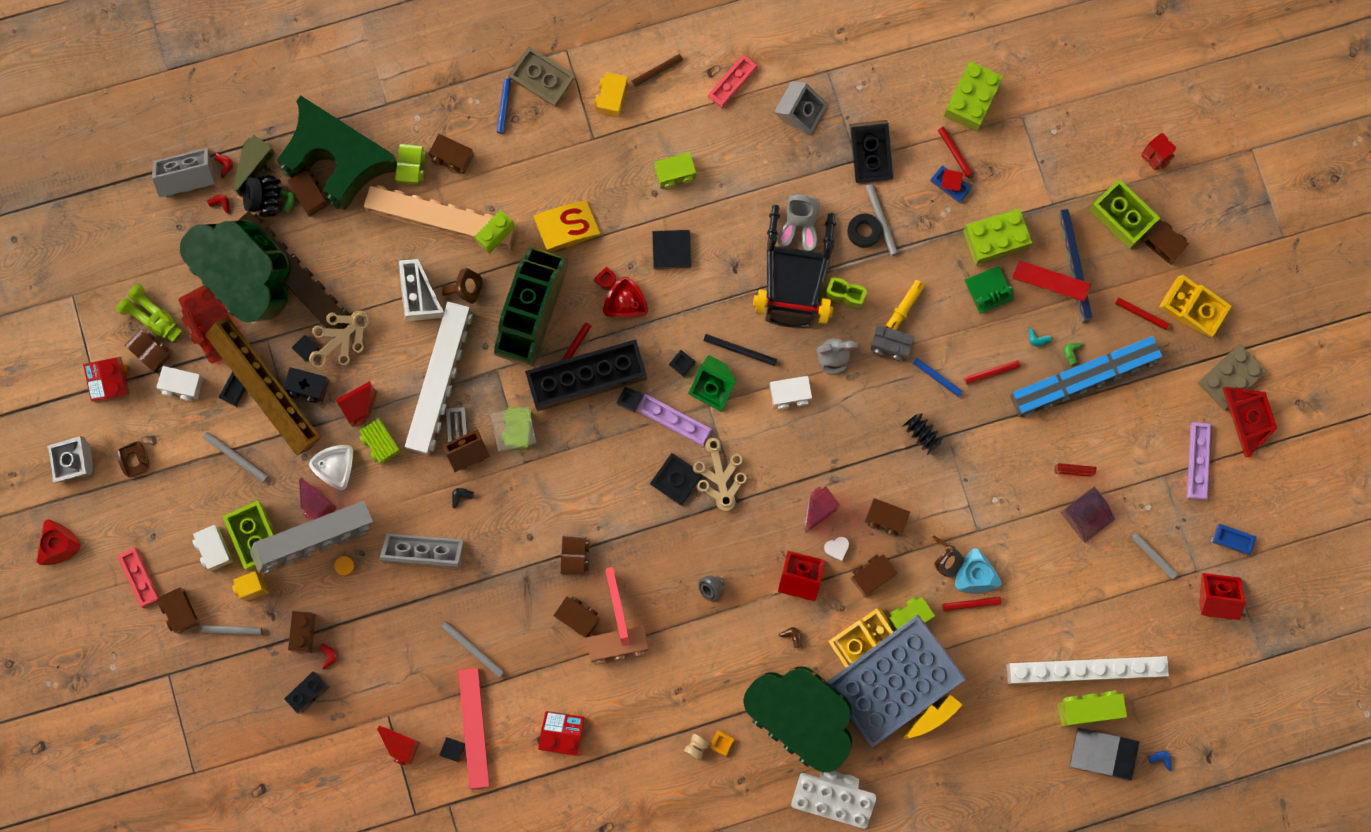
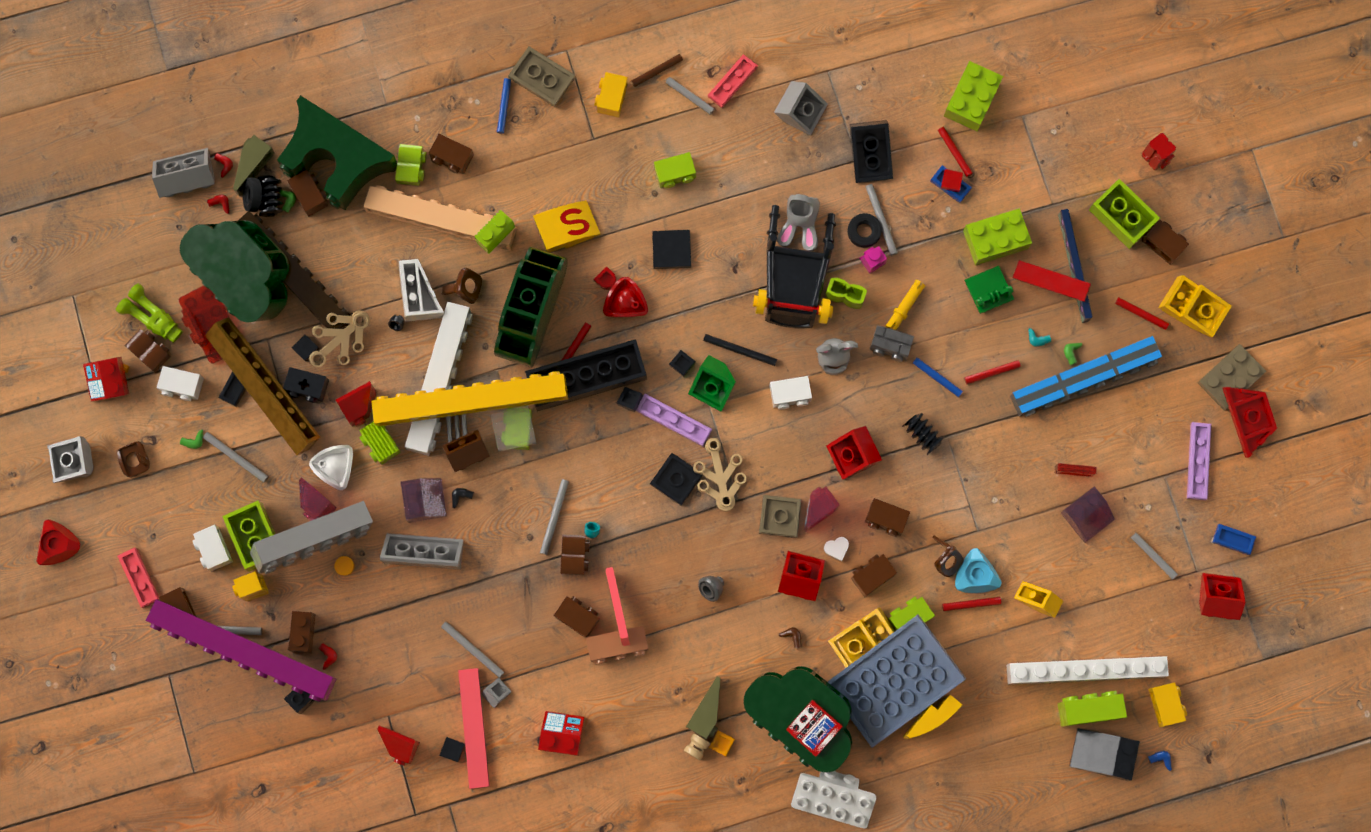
(193, 444): none -> bright green animal
(241, 650): none -> magenta brick
(393, 323): none -> black hinge
(423, 499): none -> slope
(469, 399): none -> yellow brick
(496, 692): none -> light grey slope
(554, 517): none -> light grey bar
(592, 529): none -> teal hinge
(689, 95): none -> light grey bar
(705, 716): none -> olive slope
(780, 516): none -> dark tan tile
(814, 728): none -> tile
(854, 452): none -> red slope
(873, 259): none -> dark pink brick
(1039, 599): none -> yellow slope
(1167, 704): none -> yellow brick

